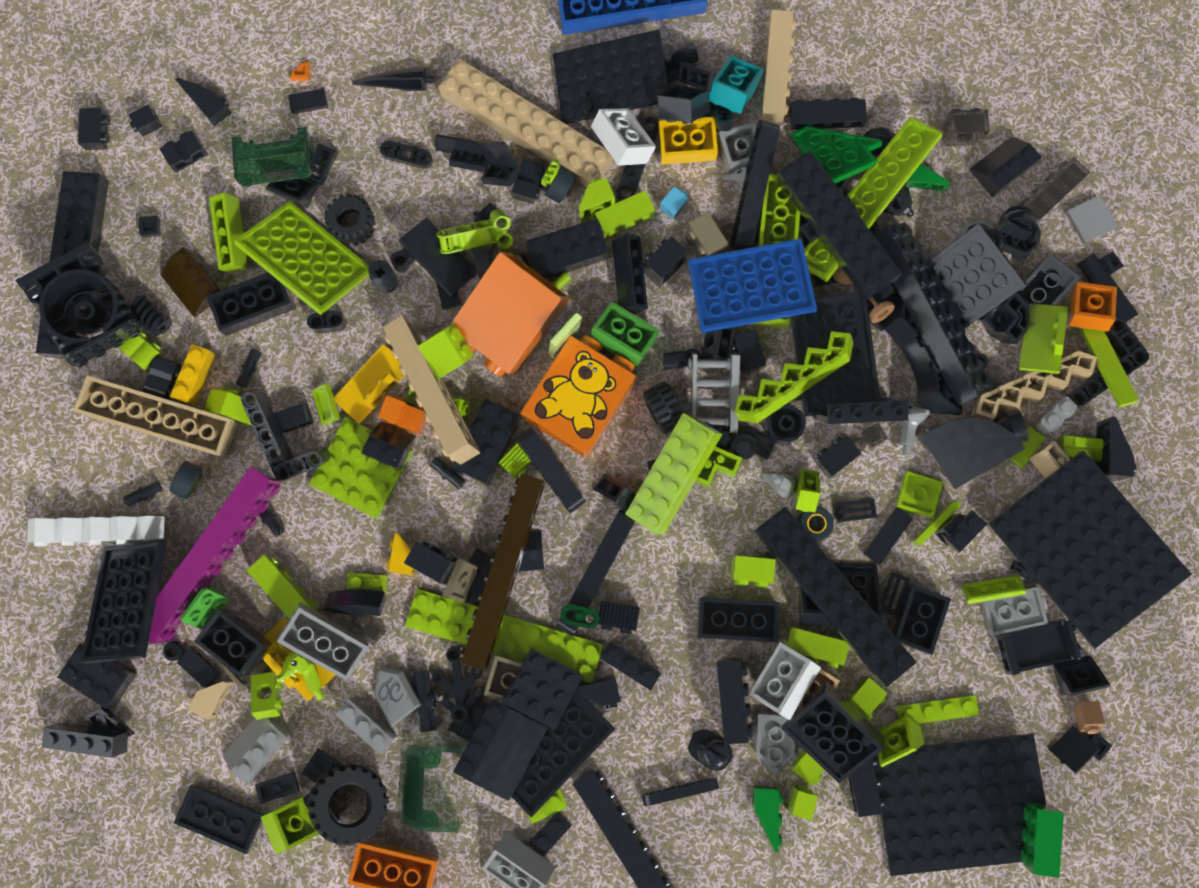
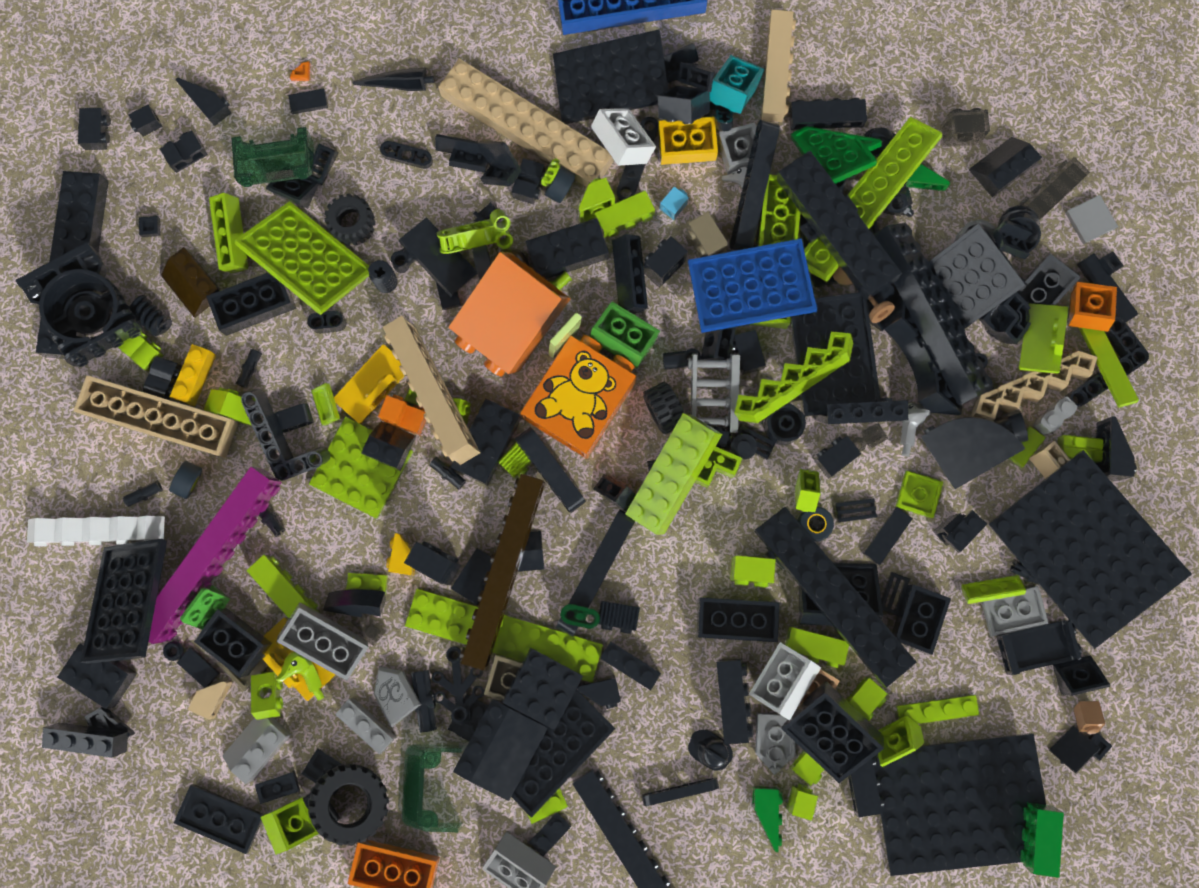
(445, 350): lime slope -> none
(461, 580): dark tan tile -> none
(781, 483): light grey animal -> none
(936, 523): lime tile -> none

